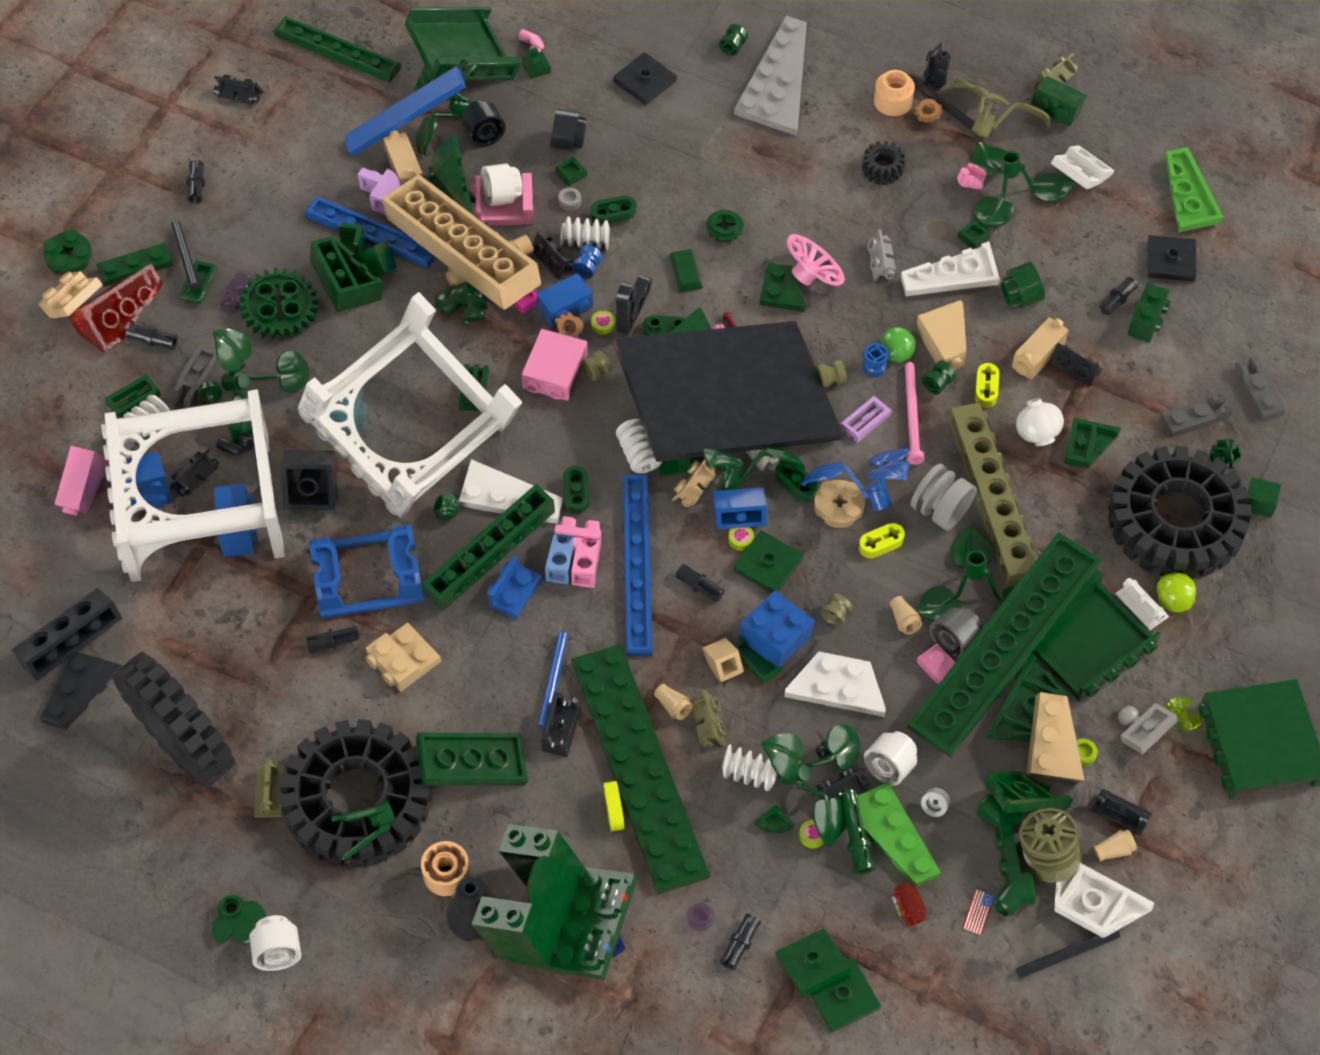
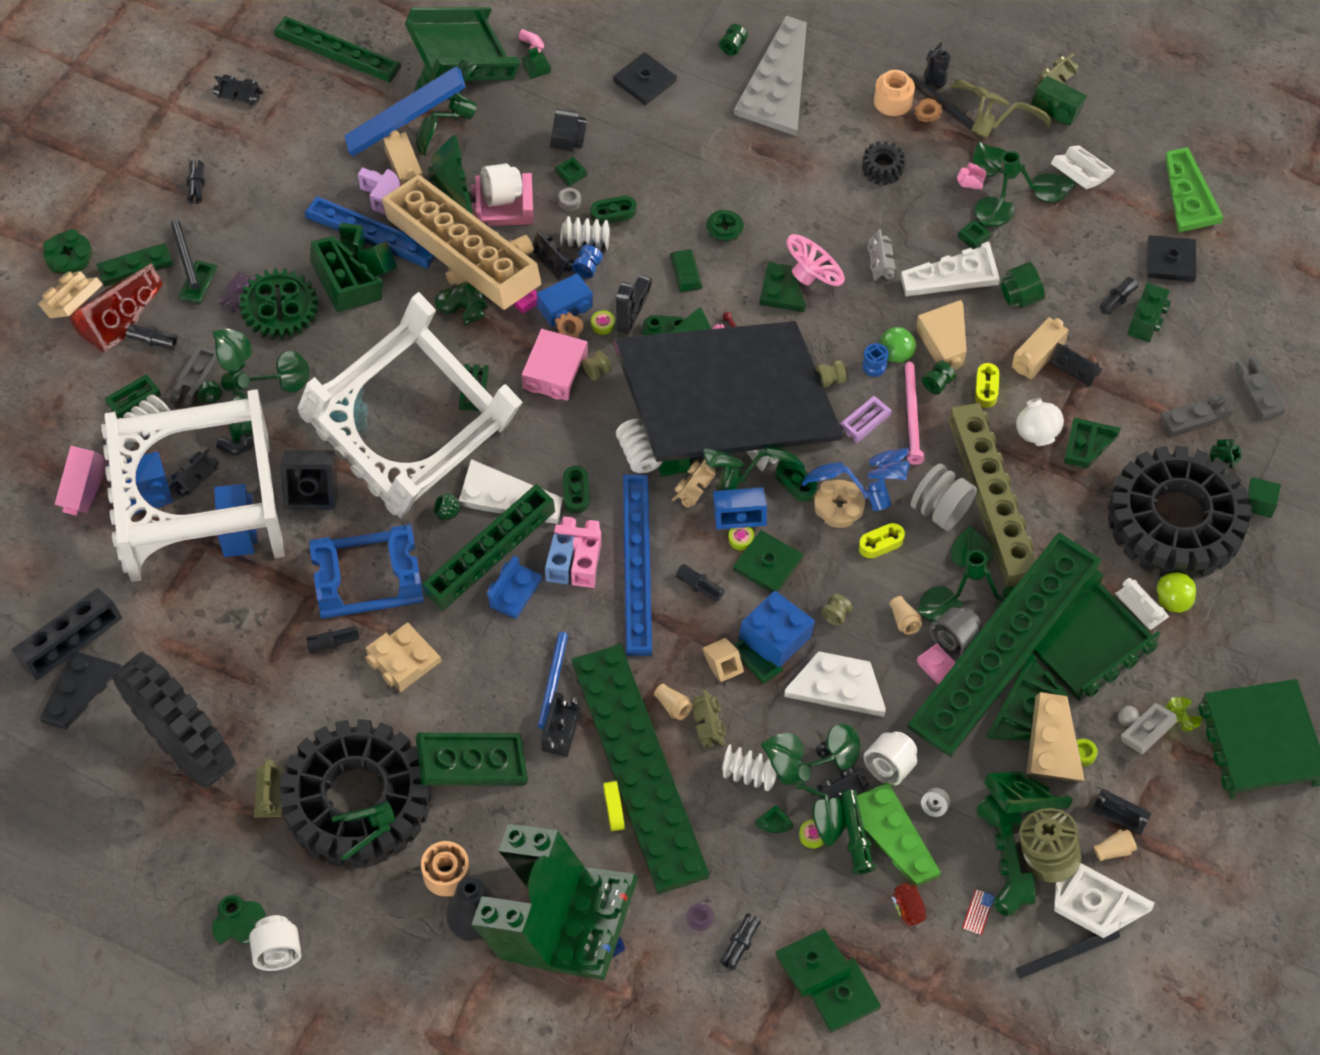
(483, 123): black piece -> none

